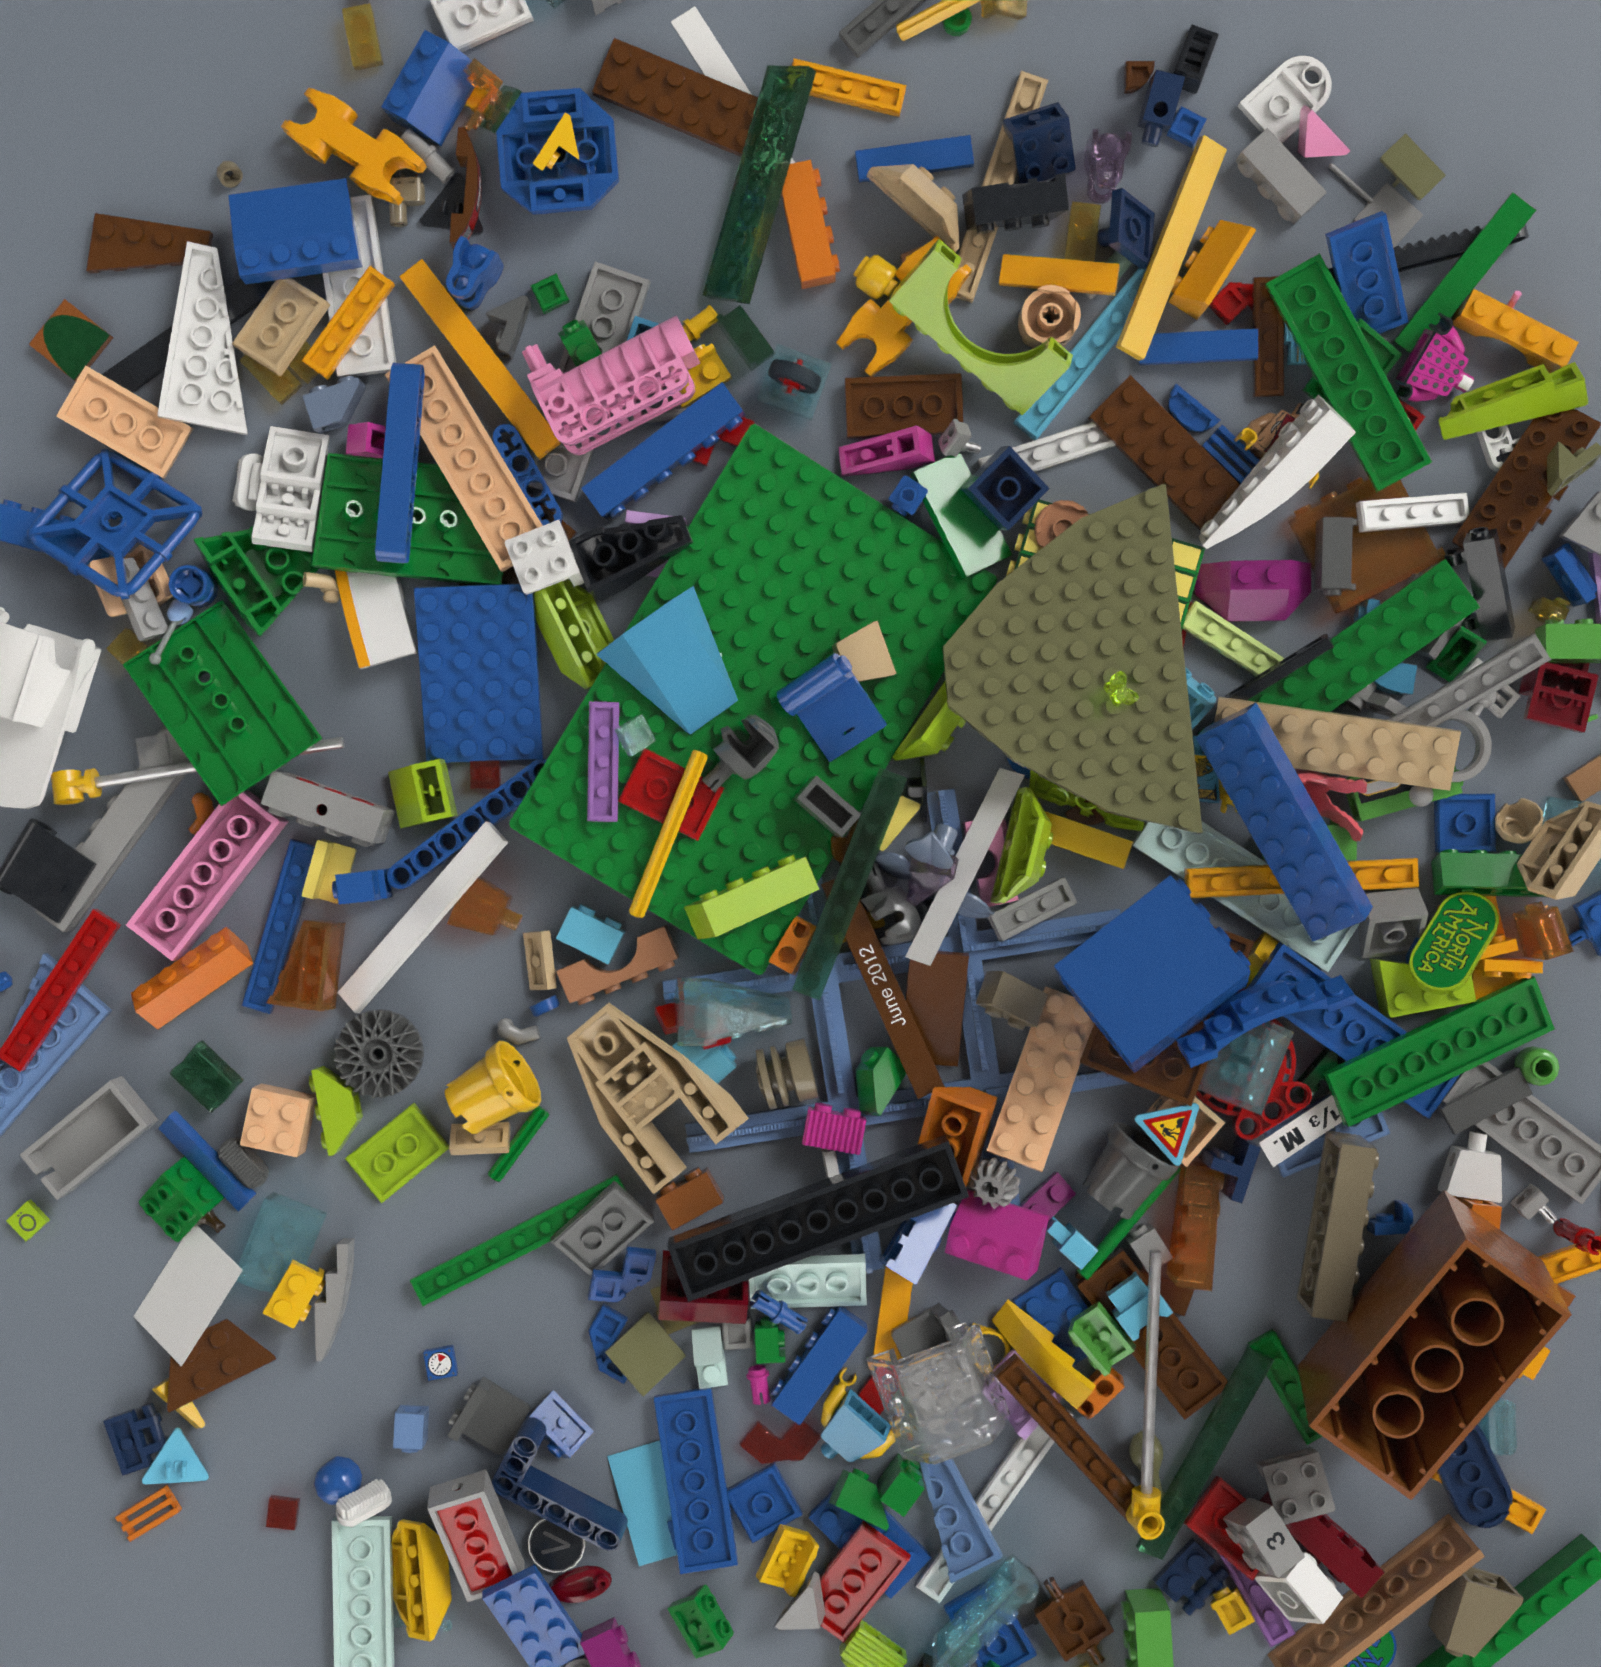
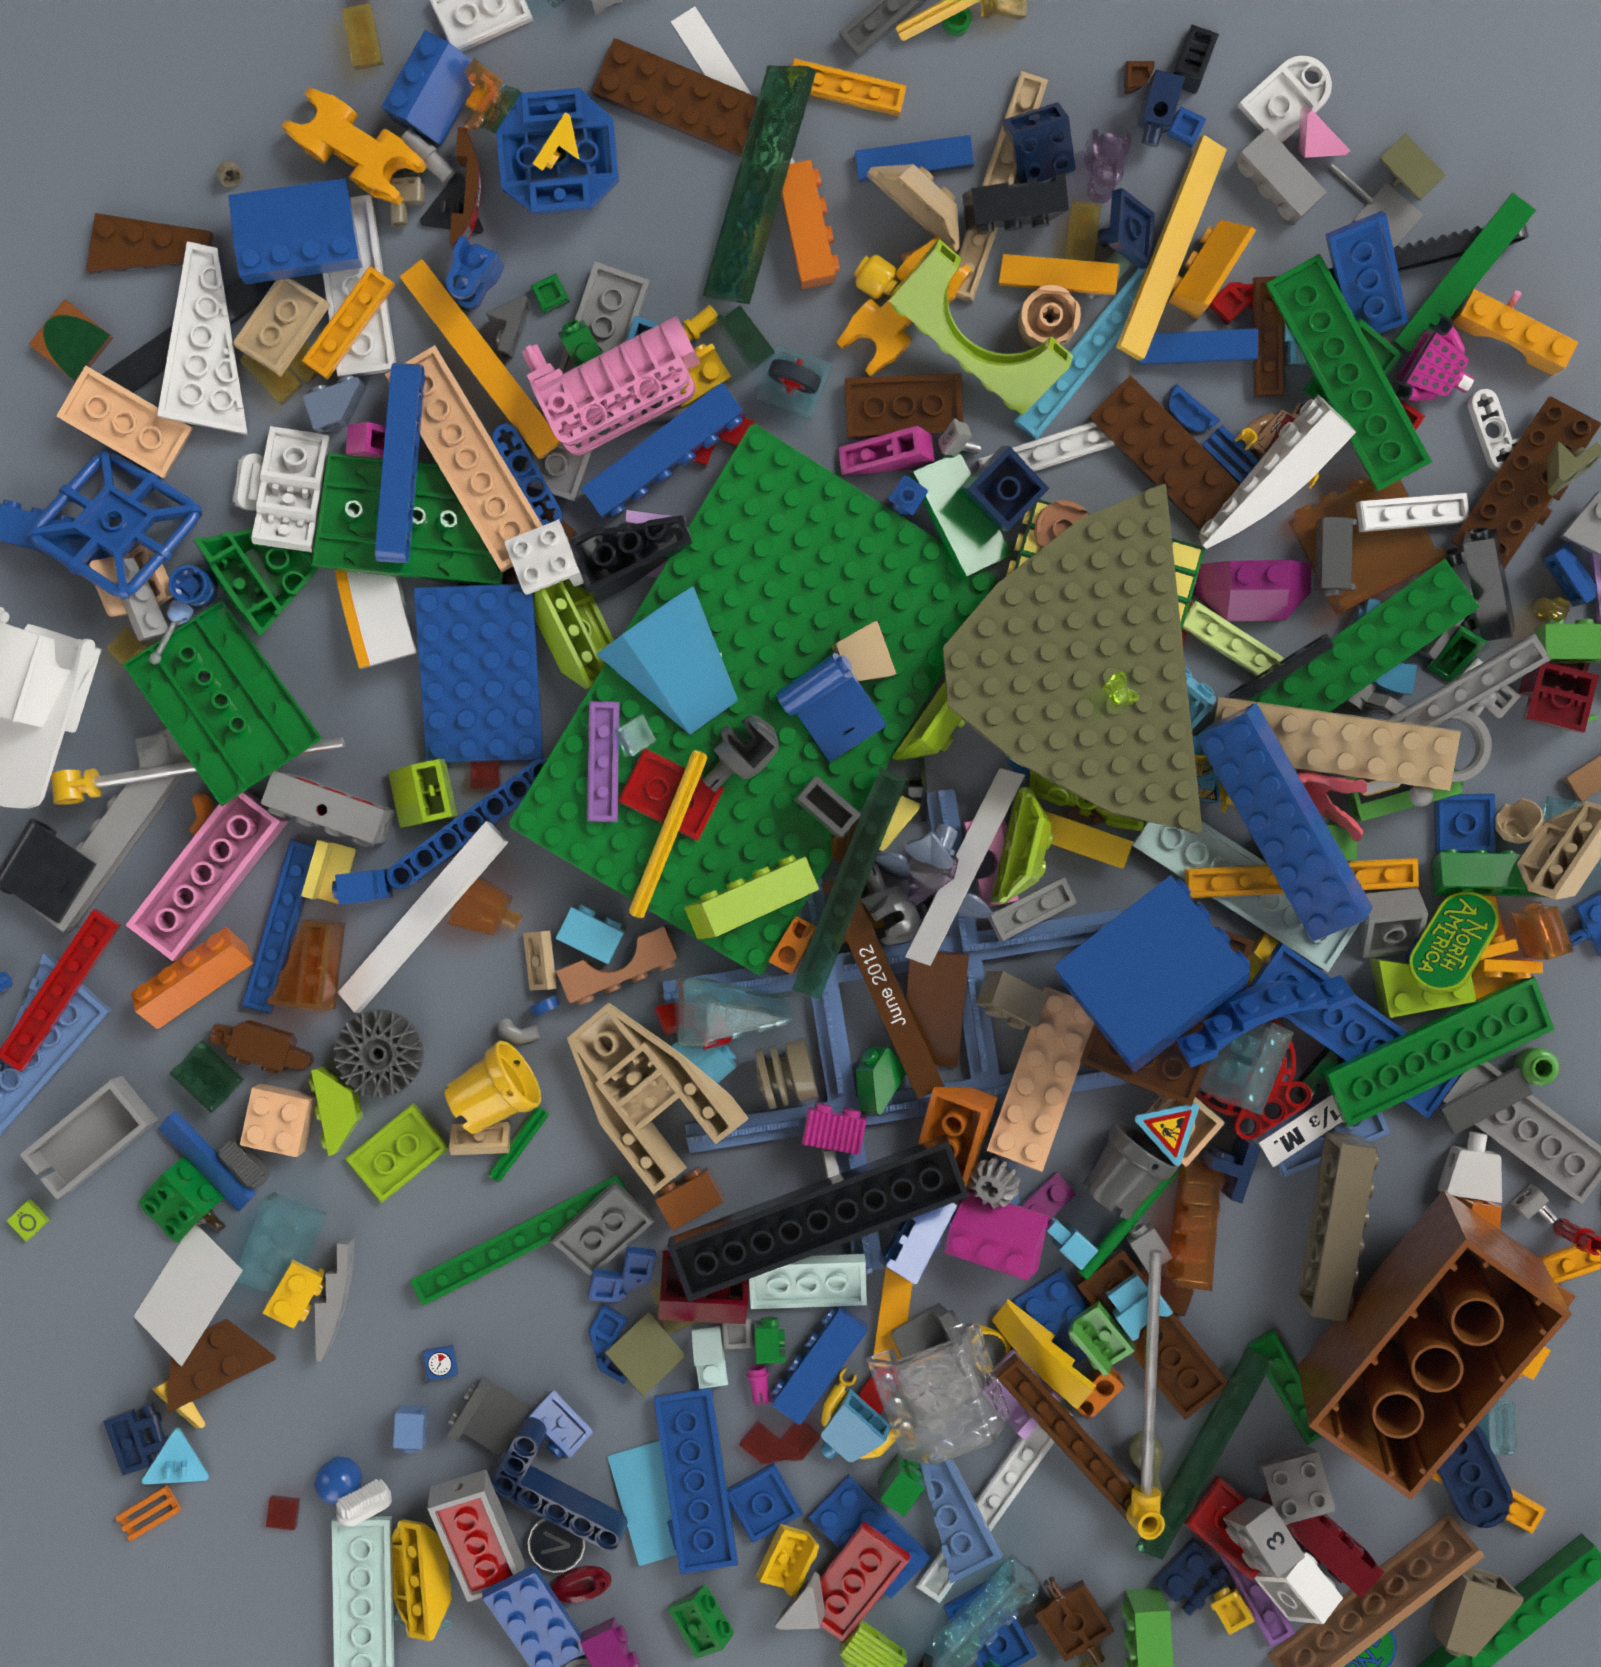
(261, 1045): none -> reddish brown hinge
(325, 583): tan arm -> none
(778, 1311): blue pin -> none
(859, 1498): green slope -> none
(1388, 1224): blue bracket -> none
(1515, 399): lime wedge -> none

